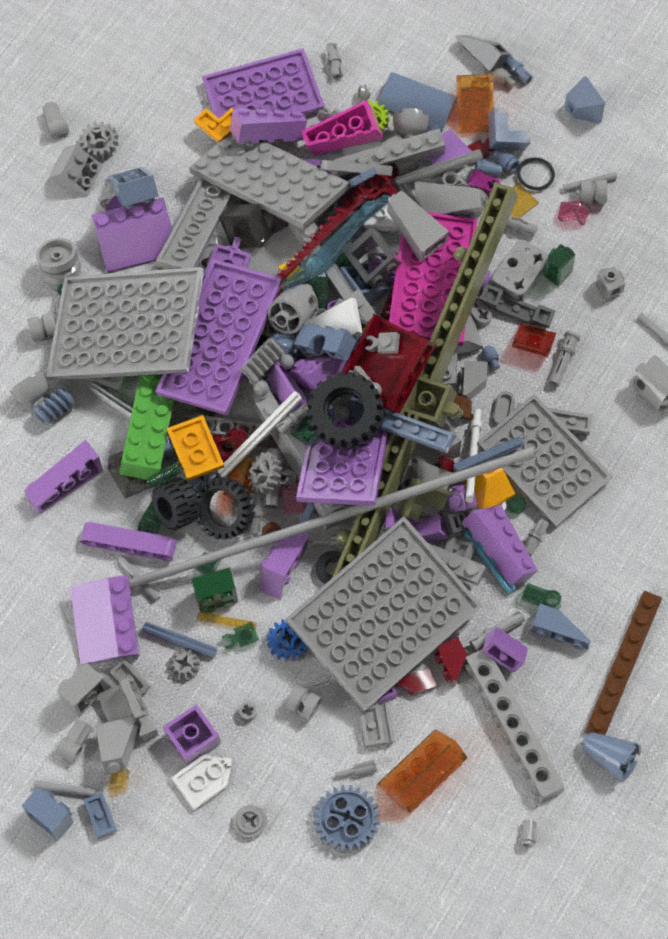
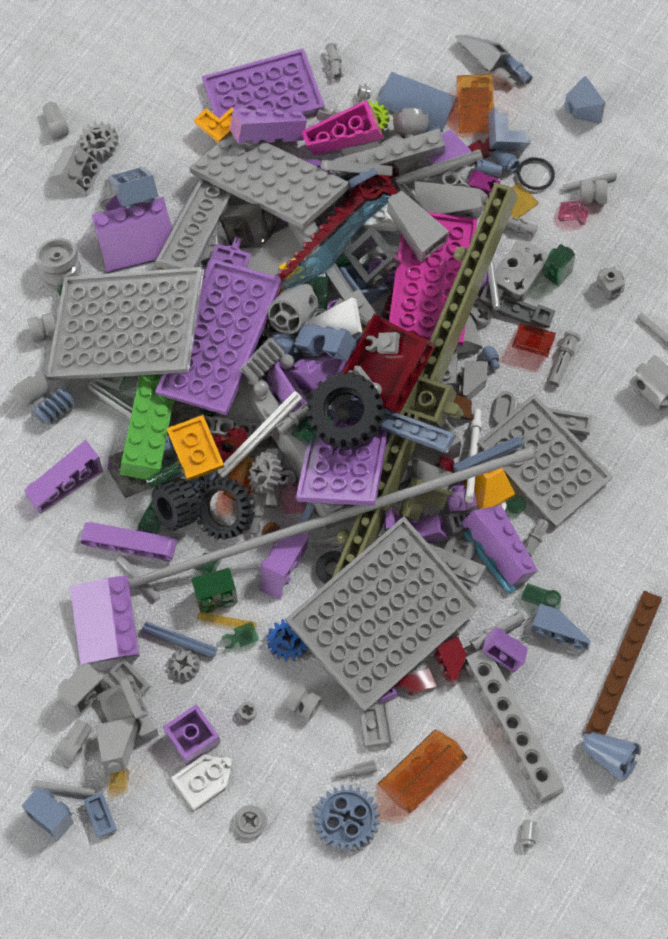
(493, 286): none -> light grey bar

